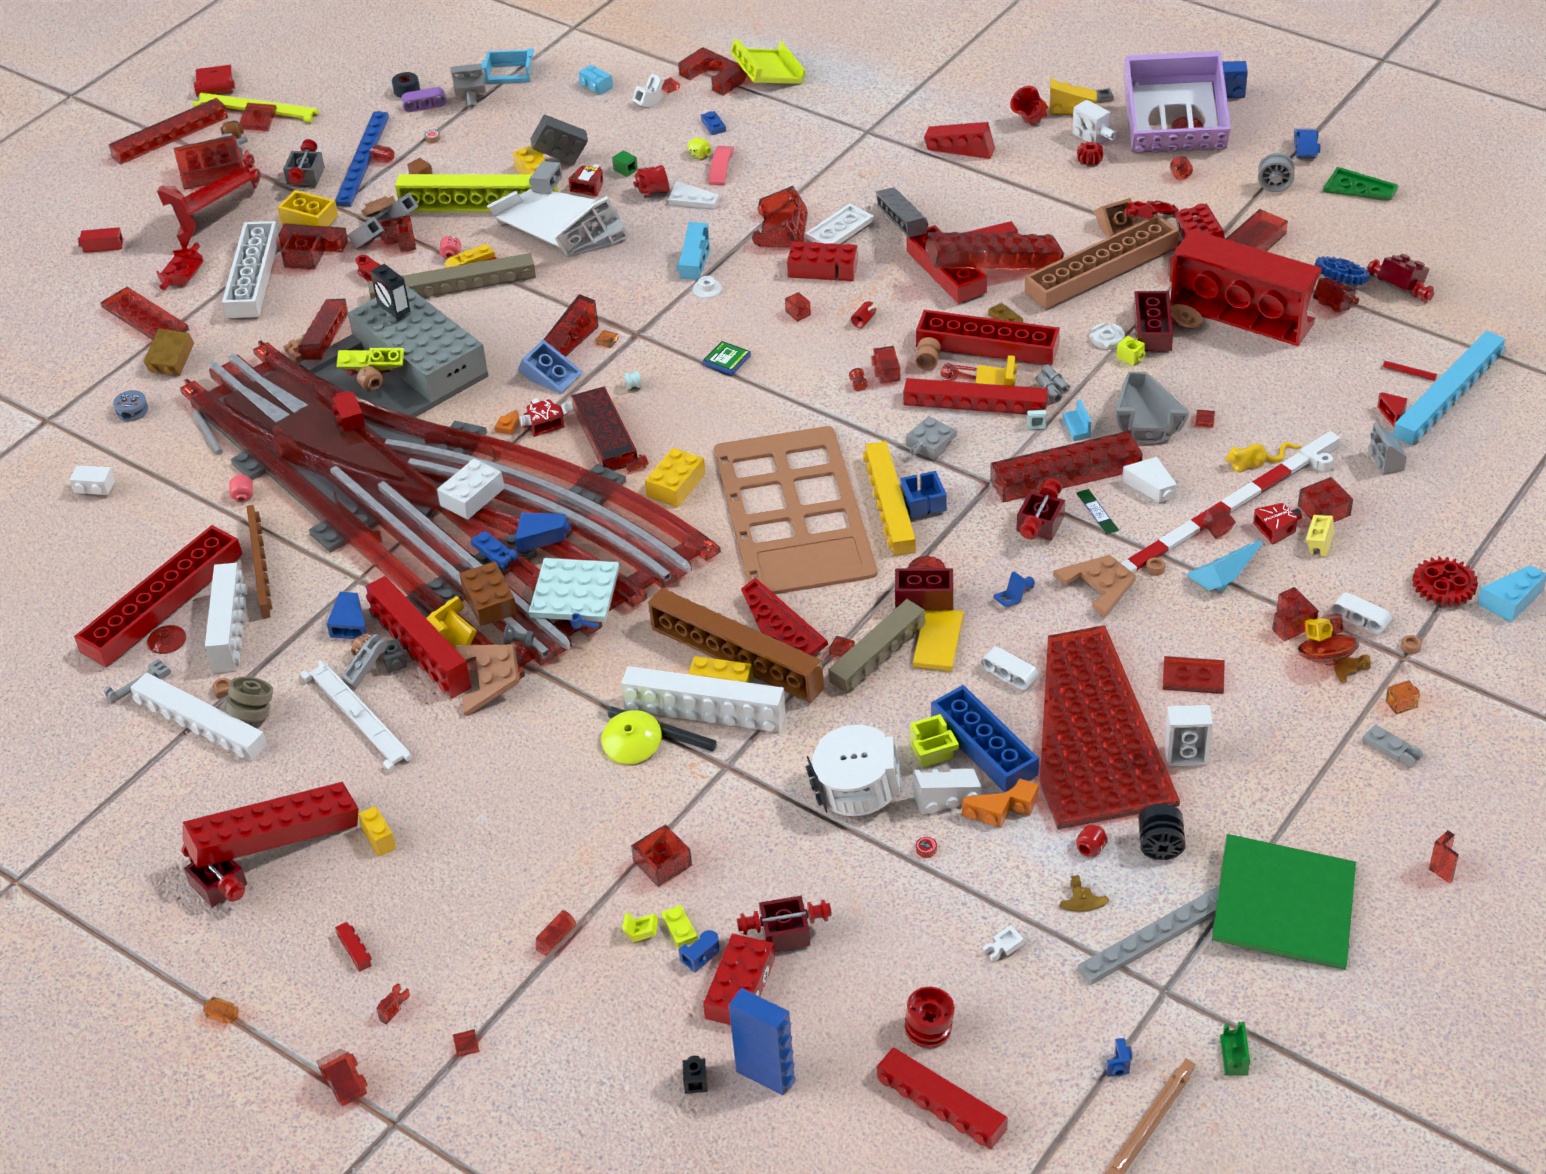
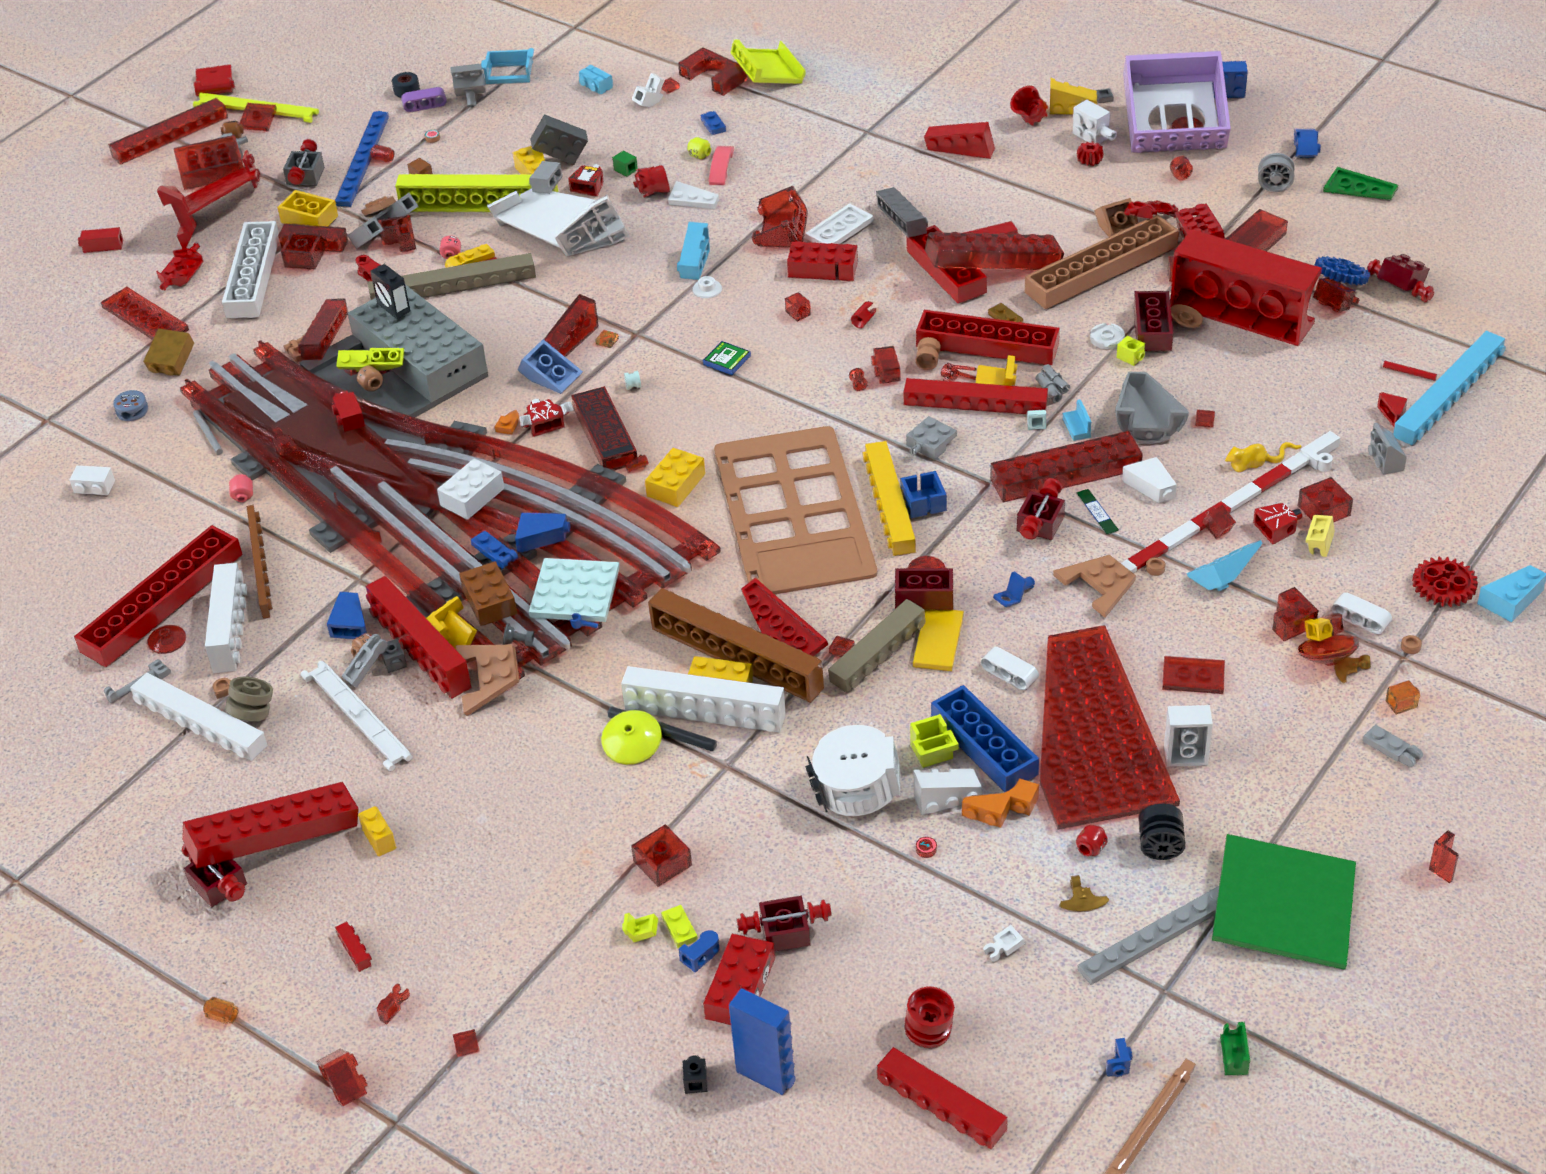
(555, 932): clear red brick -> none

